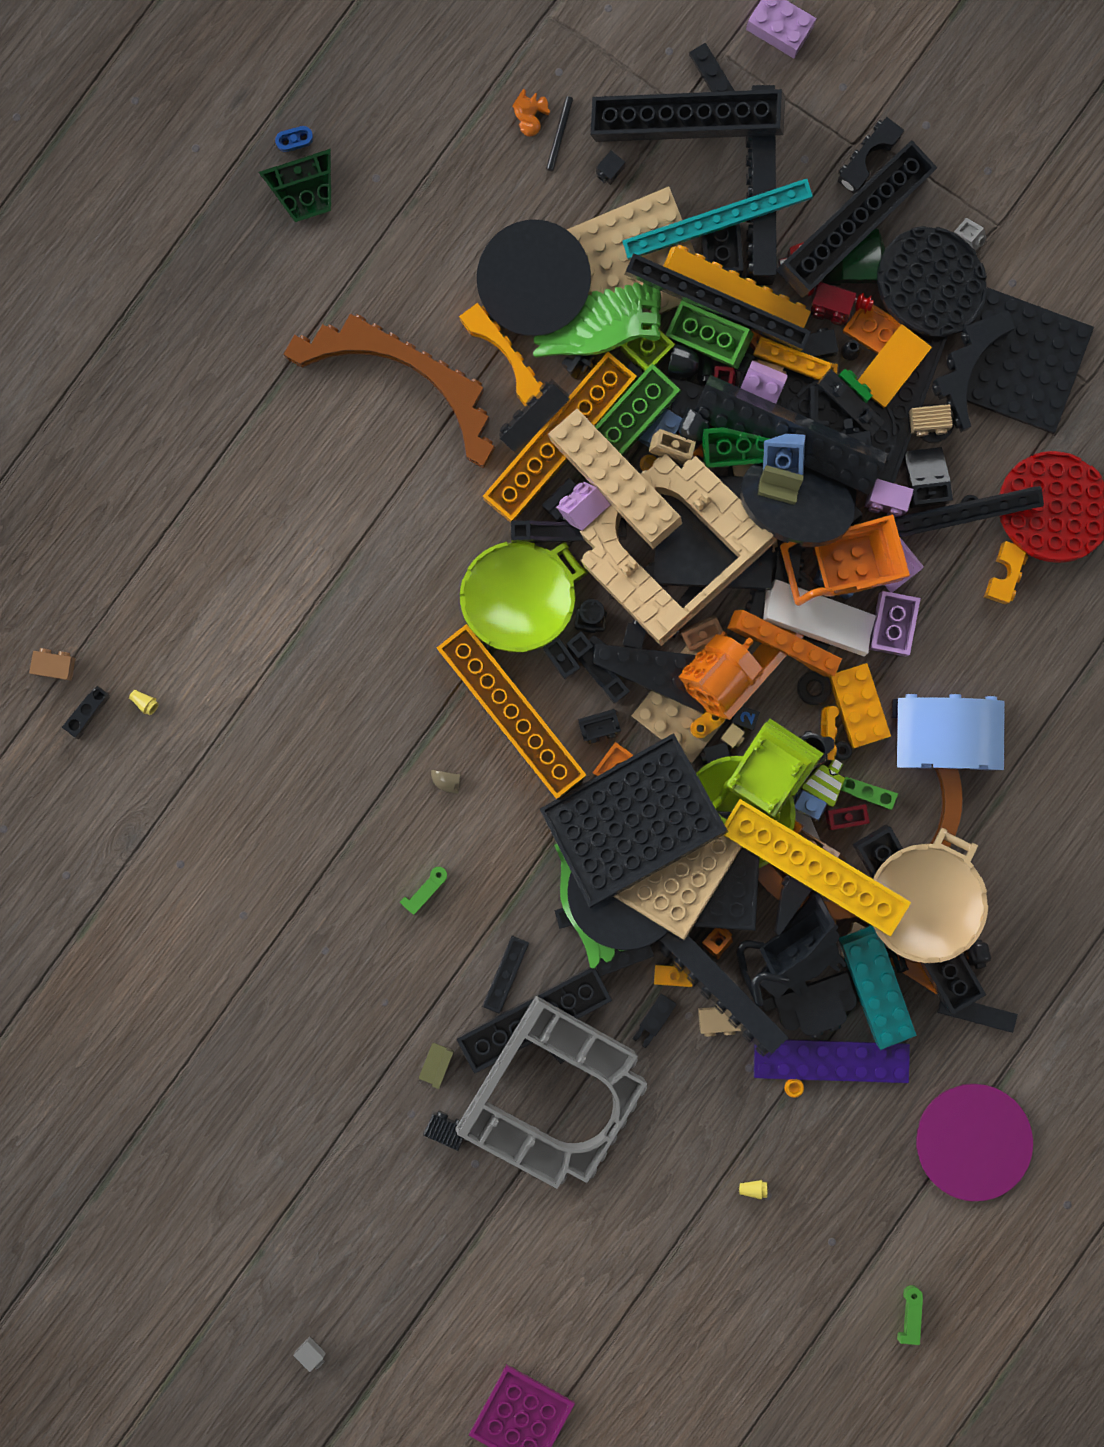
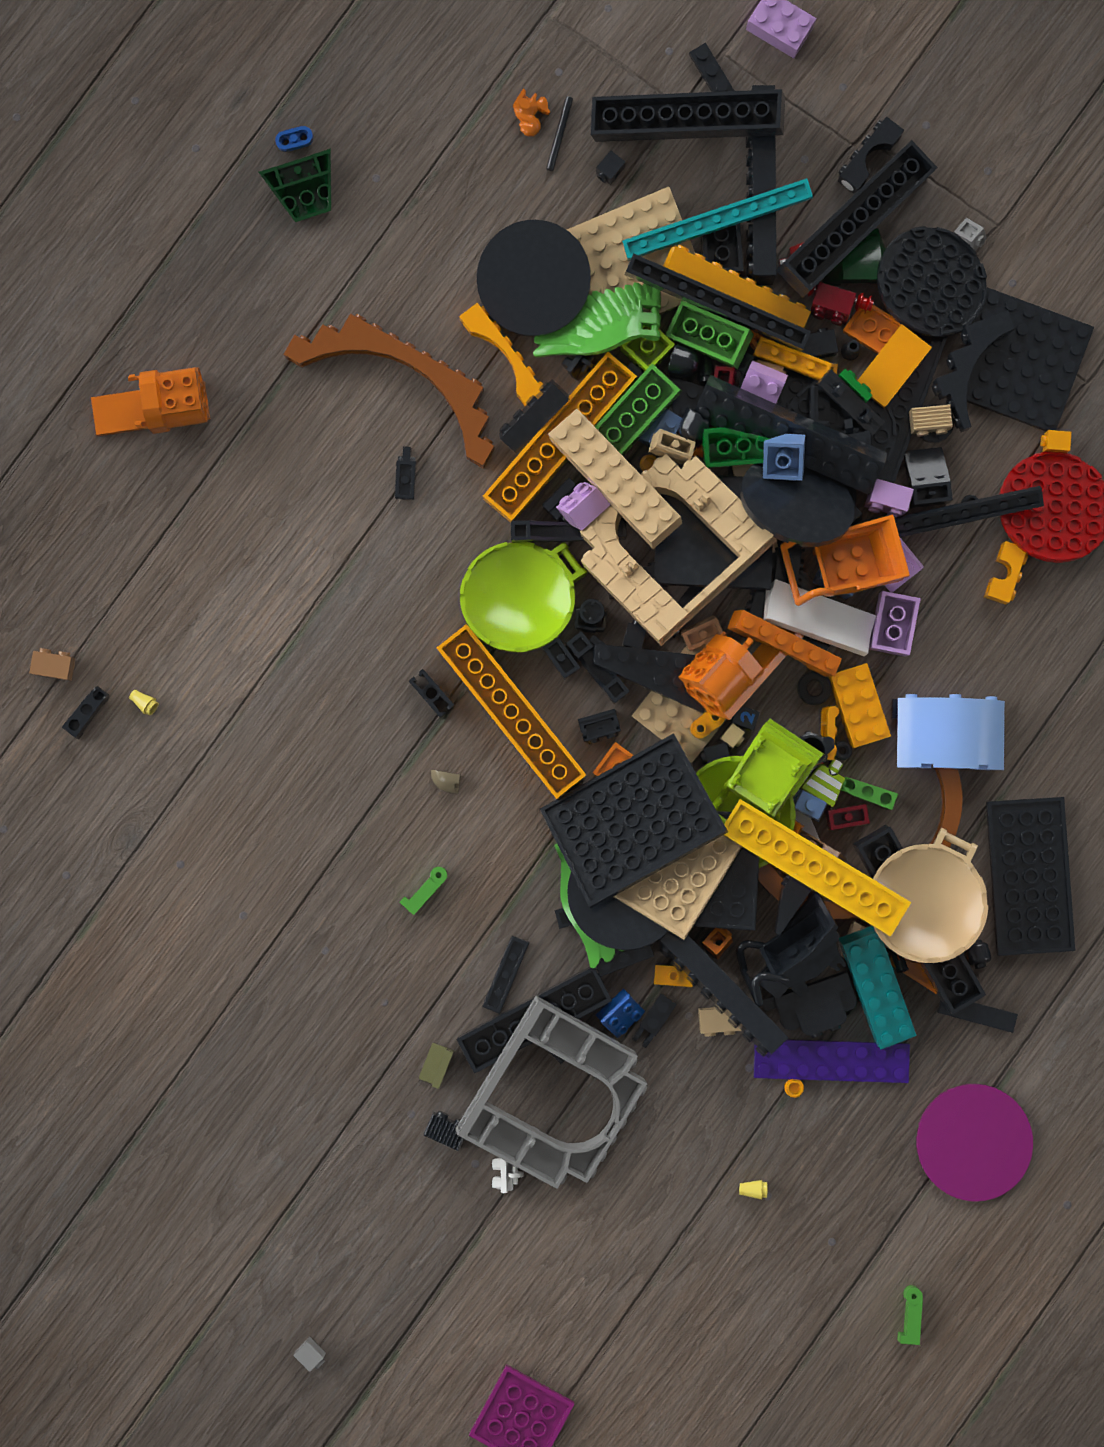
(162, 403): none -> orange piece
(405, 475): none -> black hinge
(423, 693): none -> black piece
(508, 1177): none -> white hips
(620, 1013): none -> blue bracket
(780, 484): olive panel -> none
(1030, 876): none -> black plate
(1056, 441): none -> light orange brick

